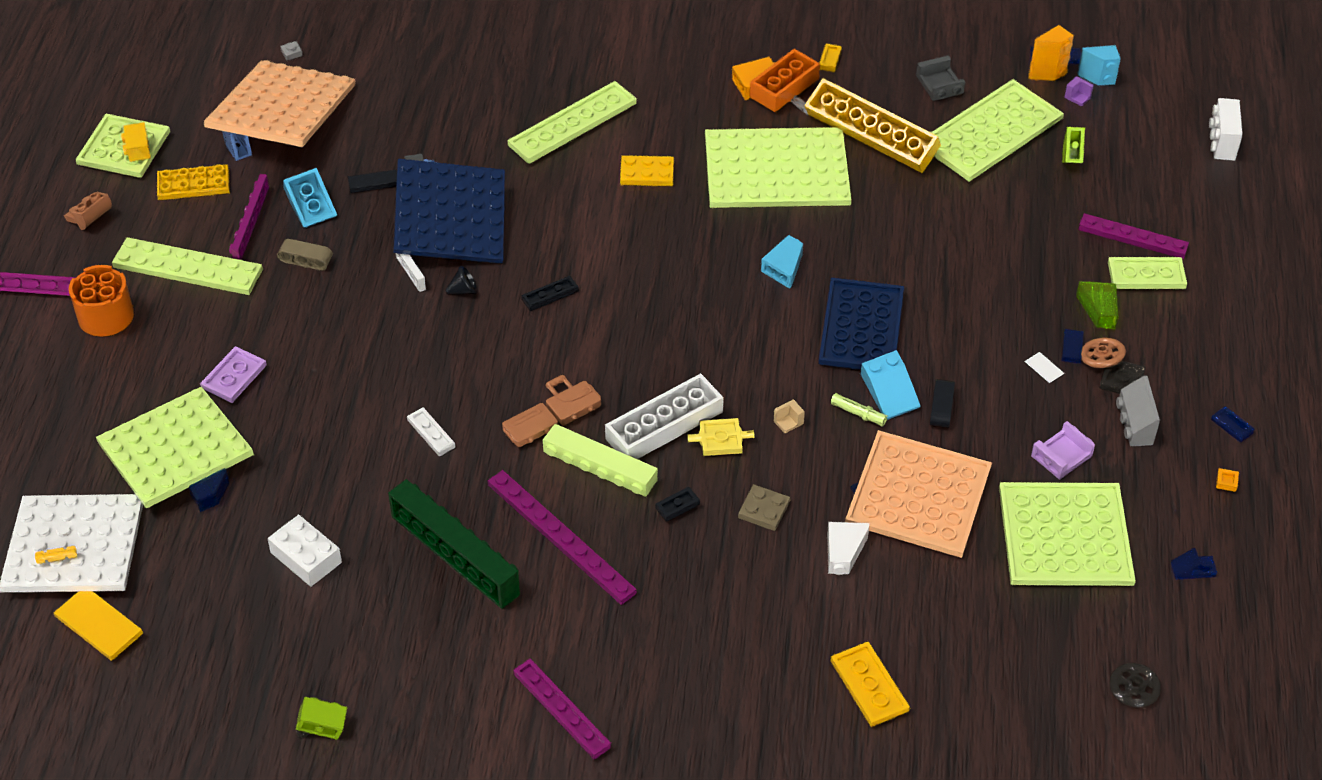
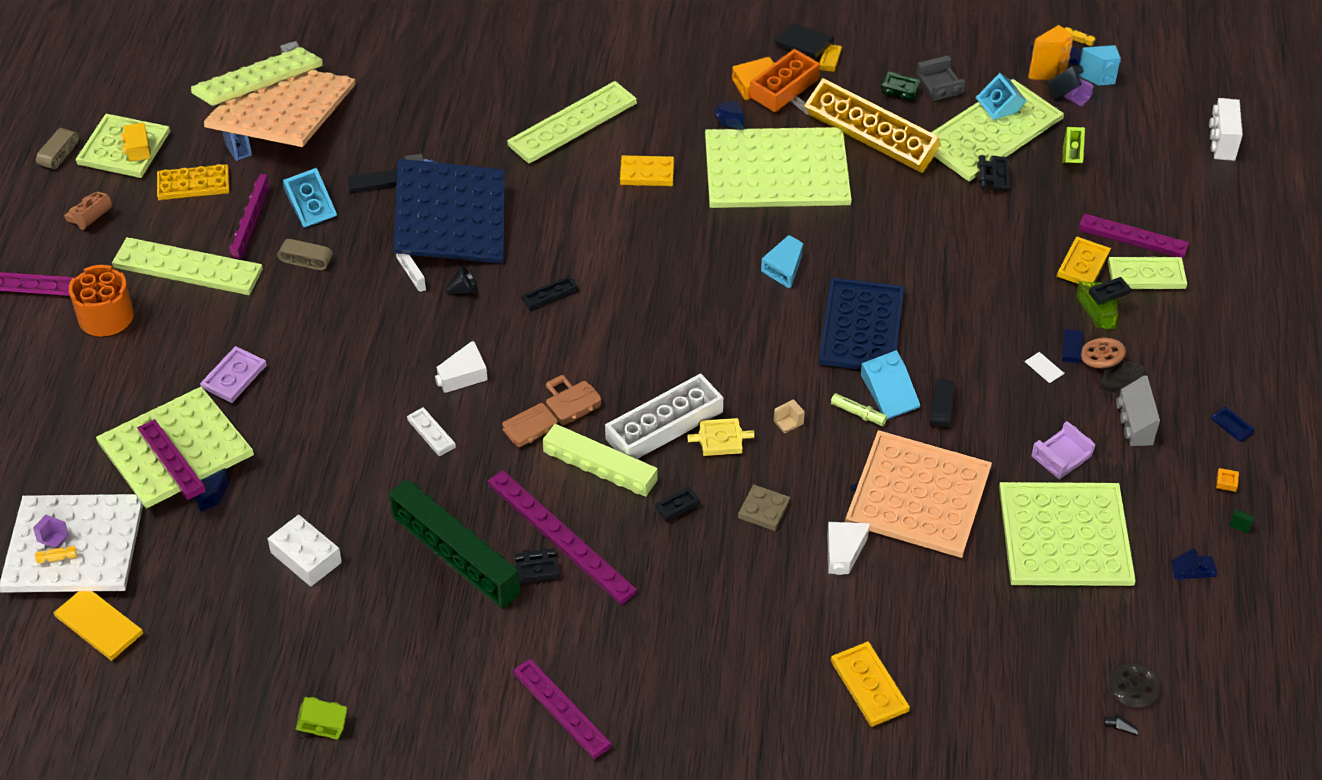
(51, 531): none -> medium lavender panel
(57, 148): none -> dark tan beam
(171, 459): none -> magenta plate
(256, 76): none -> yellowish green plate
(461, 369): none -> white slope
(538, 569): none -> black plate
(729, 114): none -> clear blue slope
(804, 40): none -> black tile
(900, 86): none -> dark green bracket
(999, 173): none -> black plate
(1001, 97): none -> medium azure slope
(1065, 82): none -> black panel
(1081, 37): none -> yellow axle
(1083, 261): none -> yellow plate
(1109, 290): none -> black plate
(1121, 724): none -> black bar
(1241, 521): none -> dark green tile

